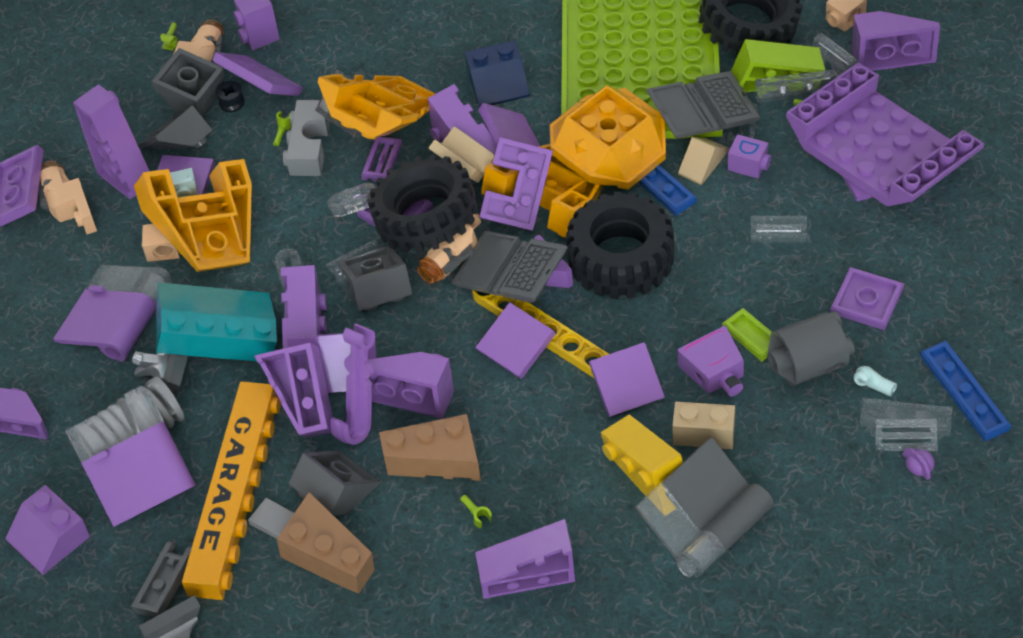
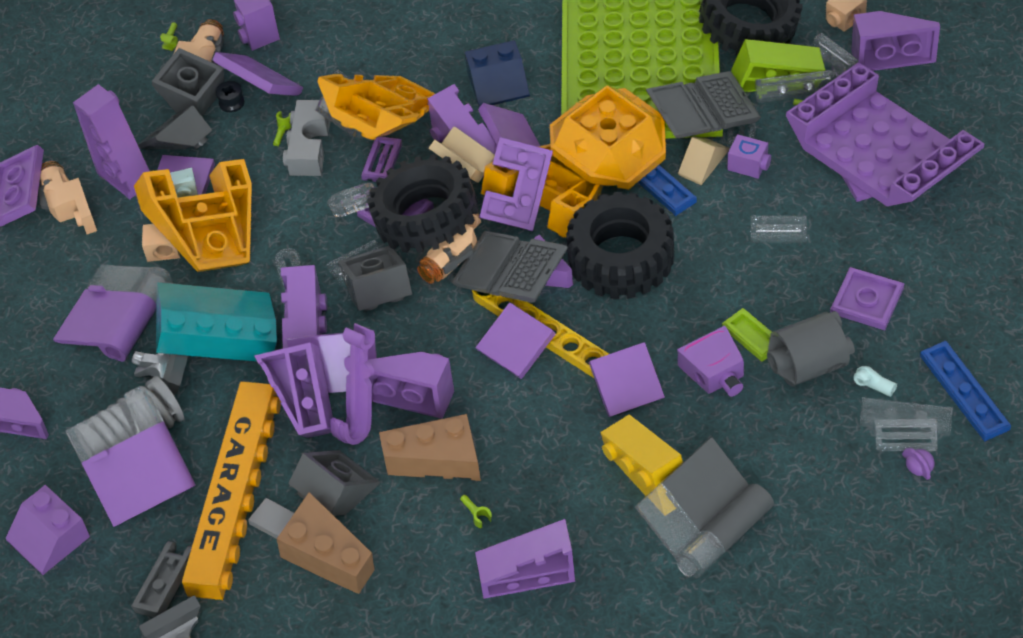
(699, 421): tan brick -> none

